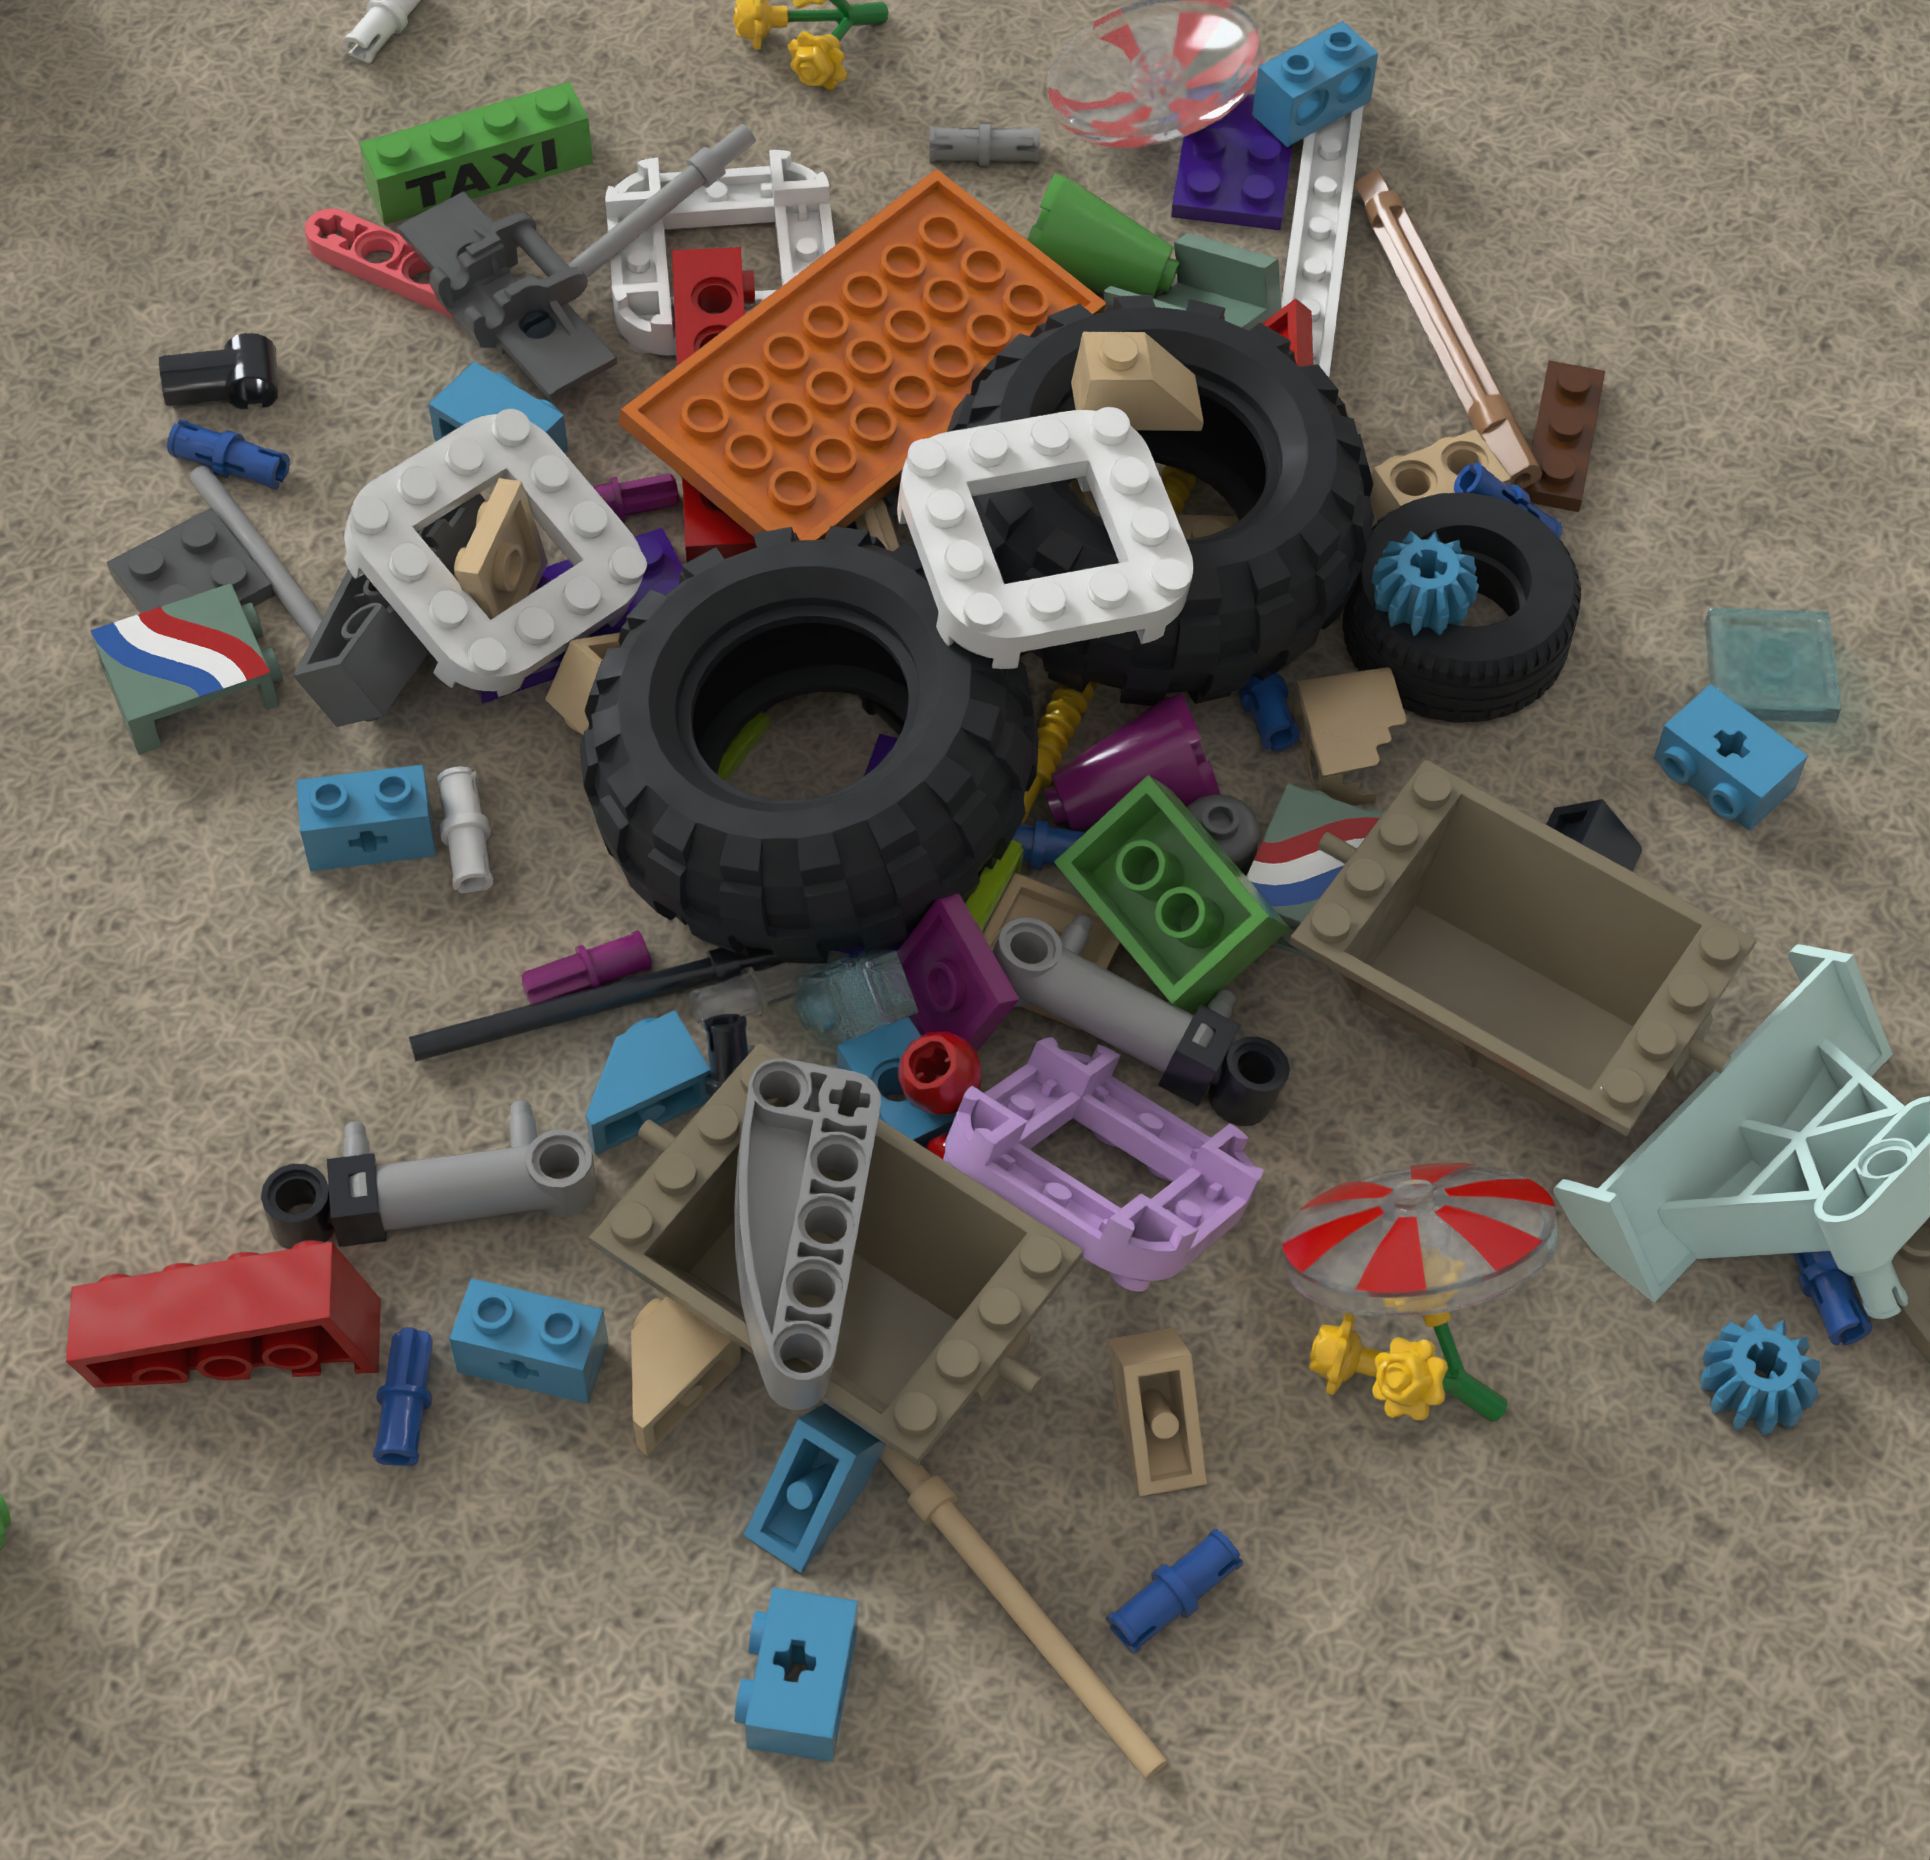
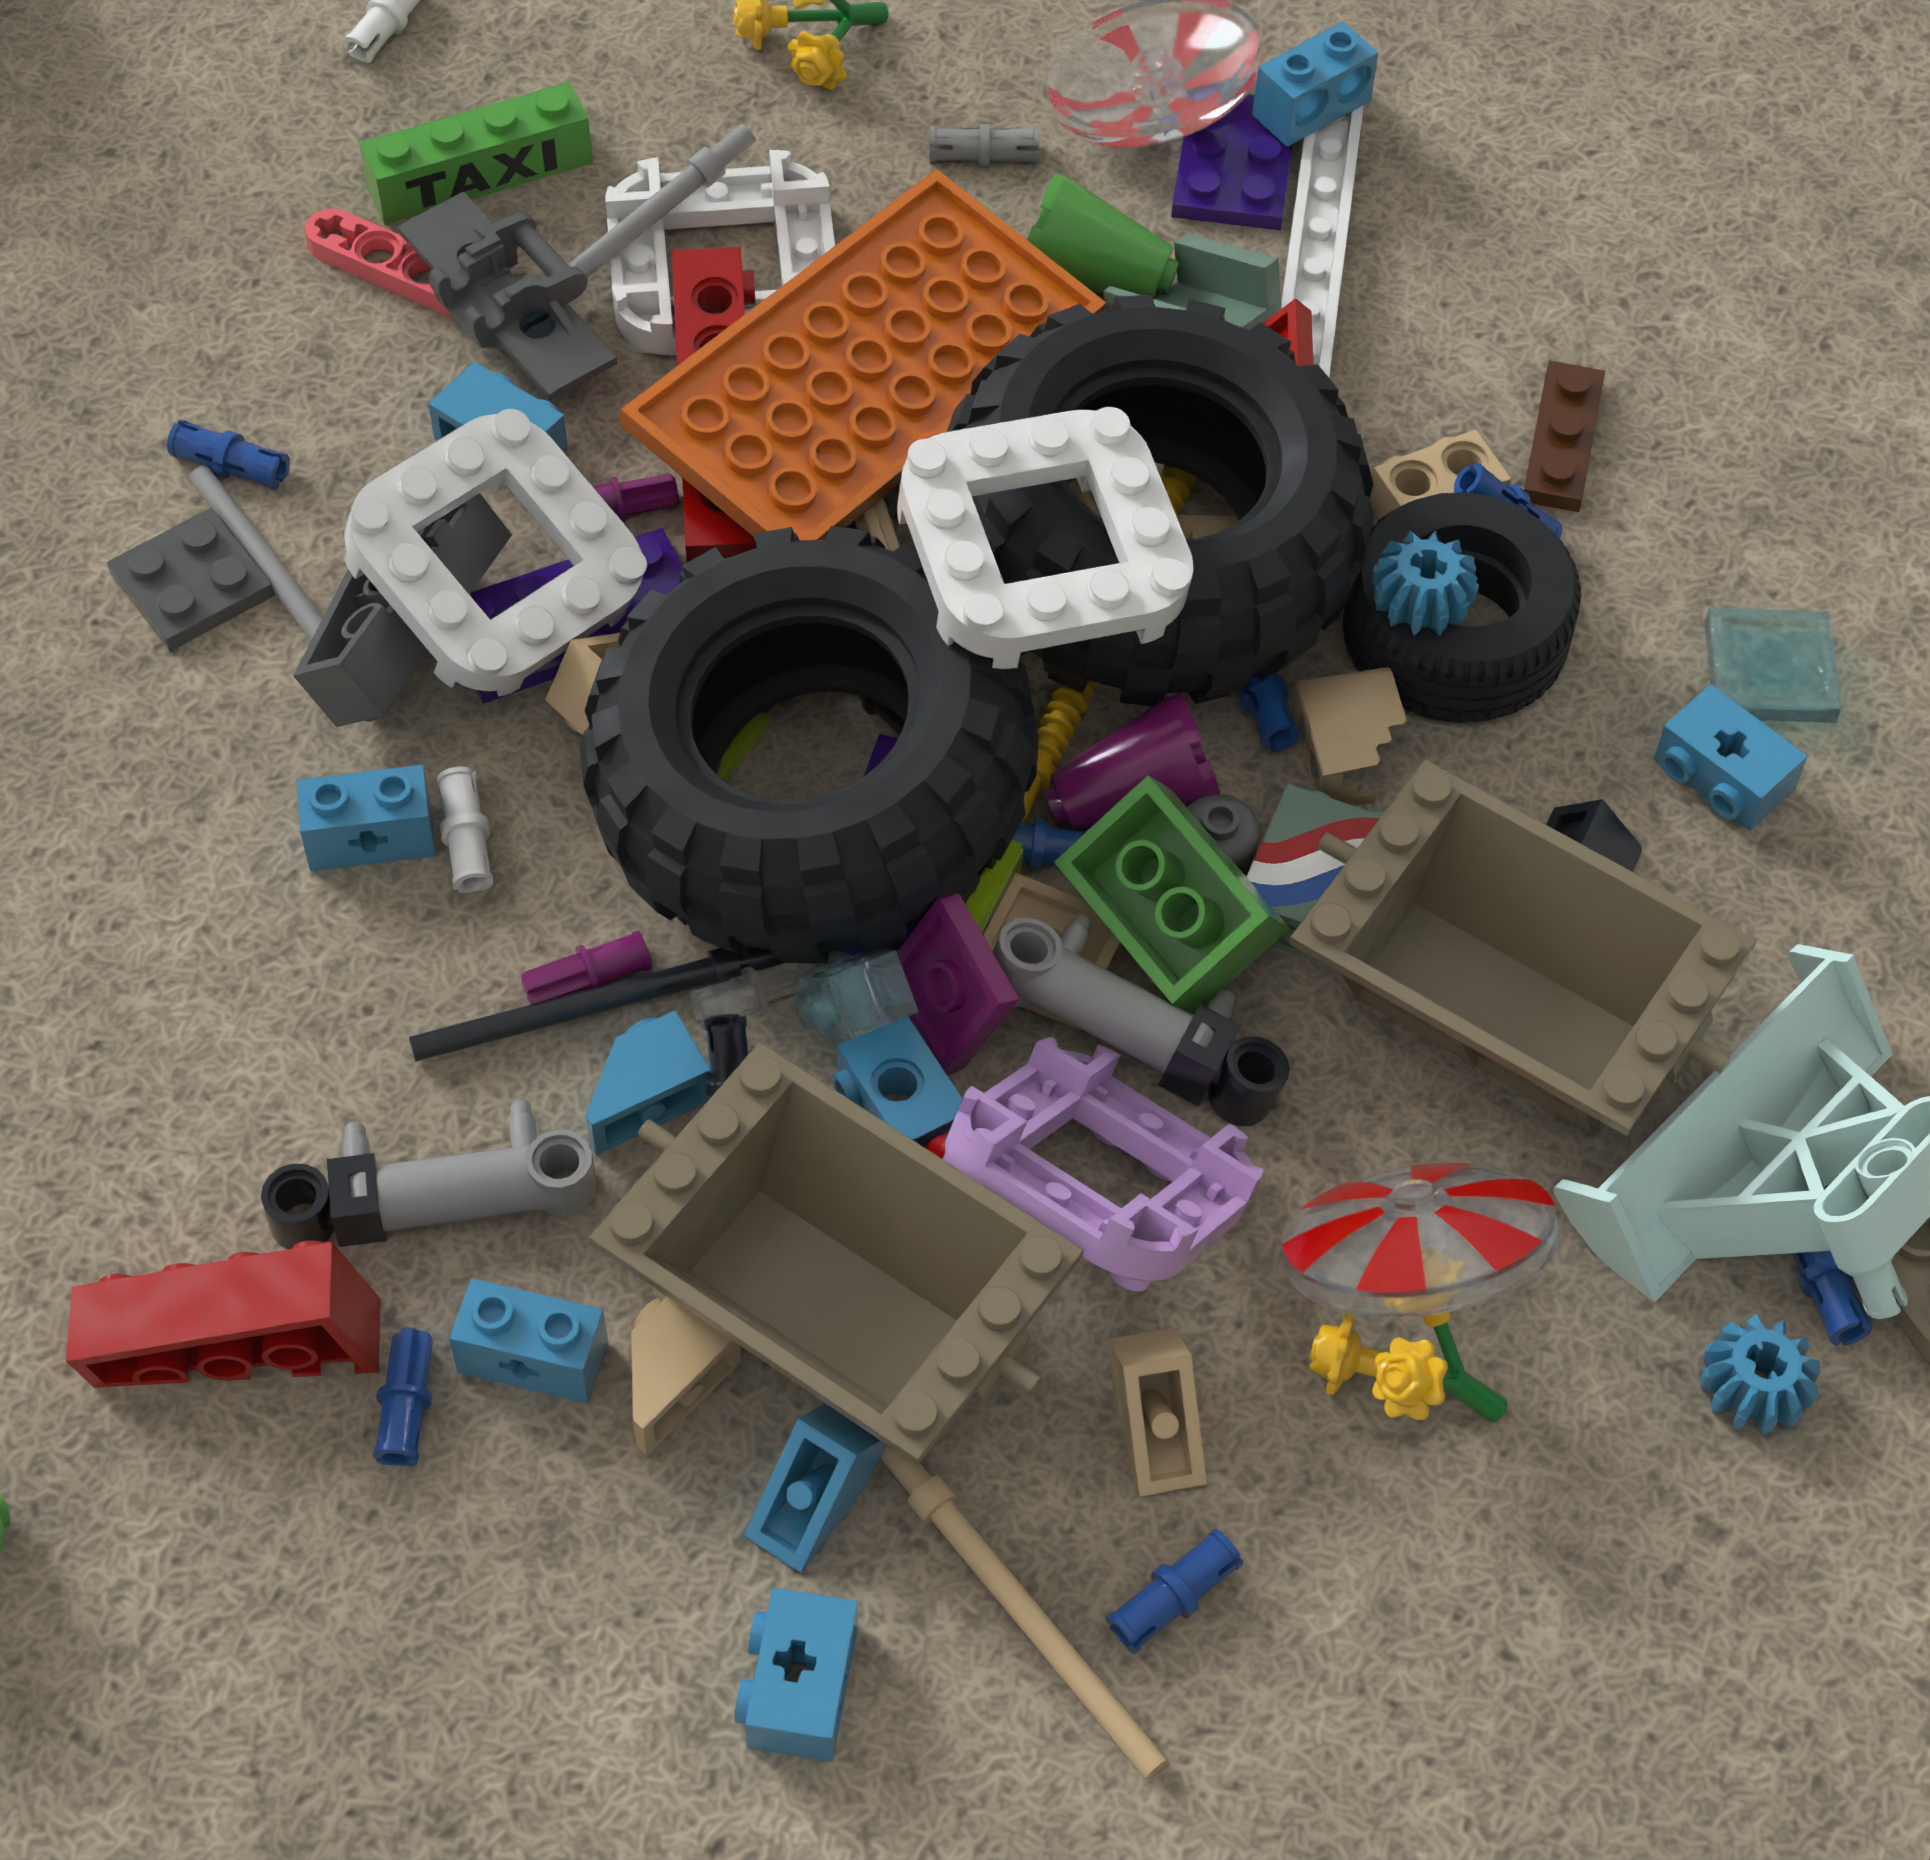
(184, 659): panel -> none
(239, 373): black piece -> none
(503, 553): tan plate -> none
(786, 1199): light grey beam -> none
(938, 1072): red piece -> none
(1138, 378): tan slope -> none
(1447, 329): piece -> none

